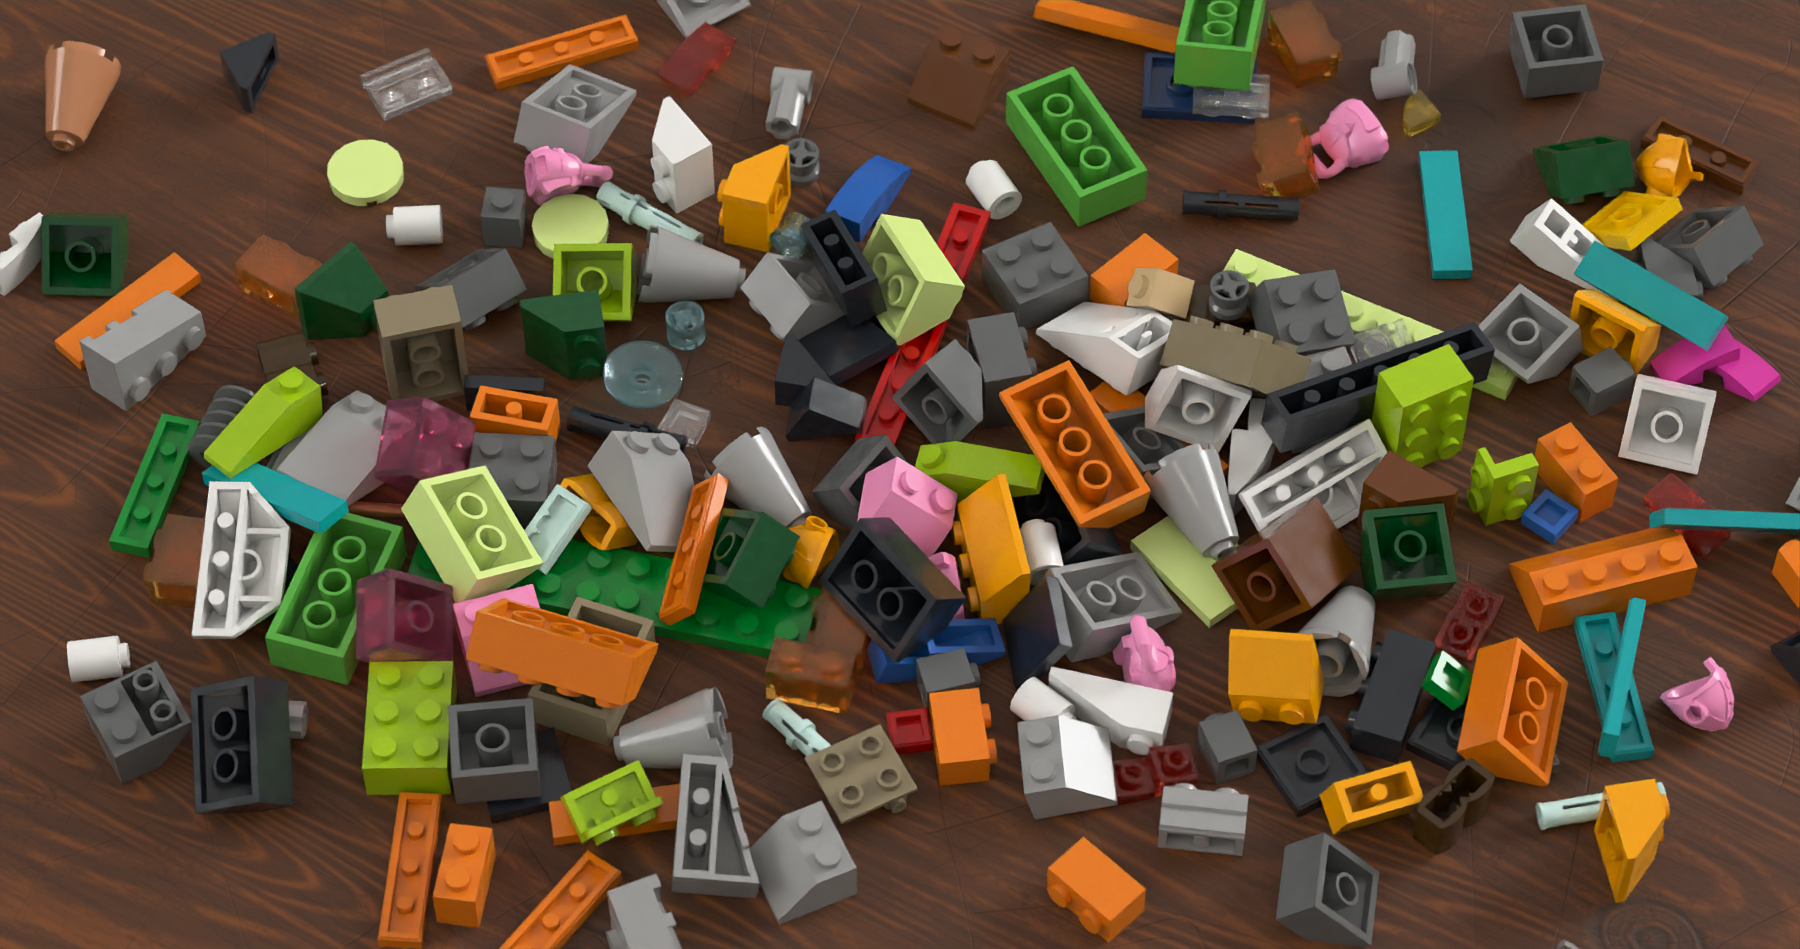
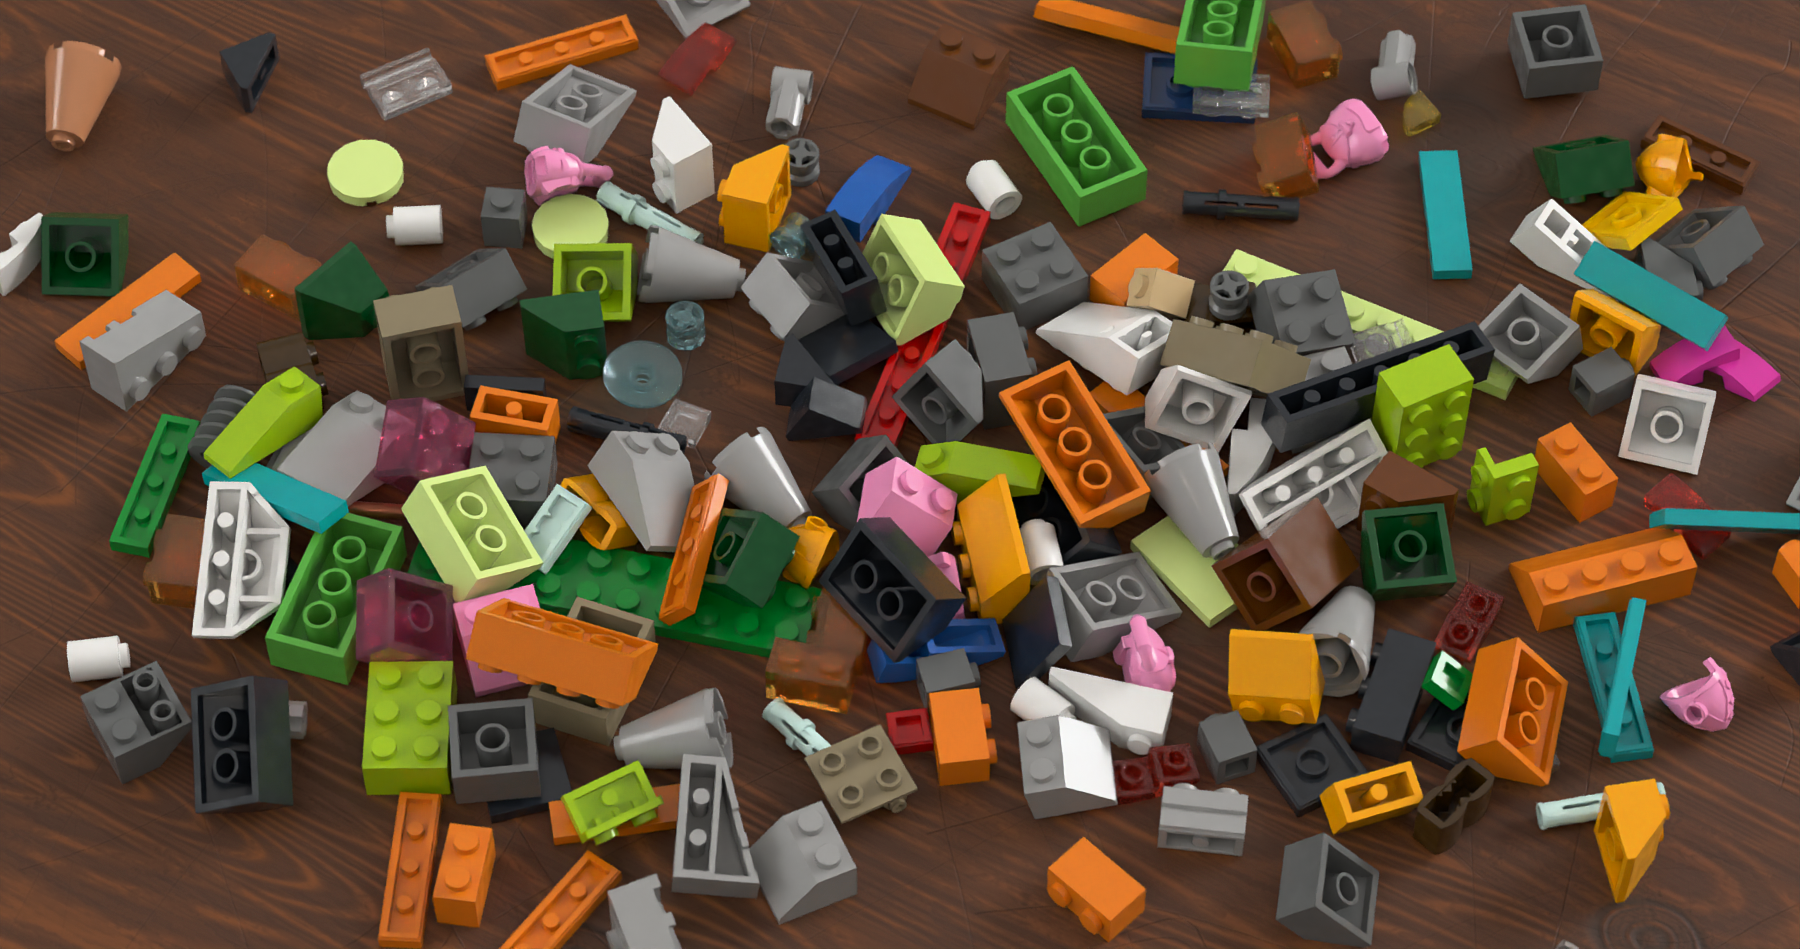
(1549, 516): blue plate -> none

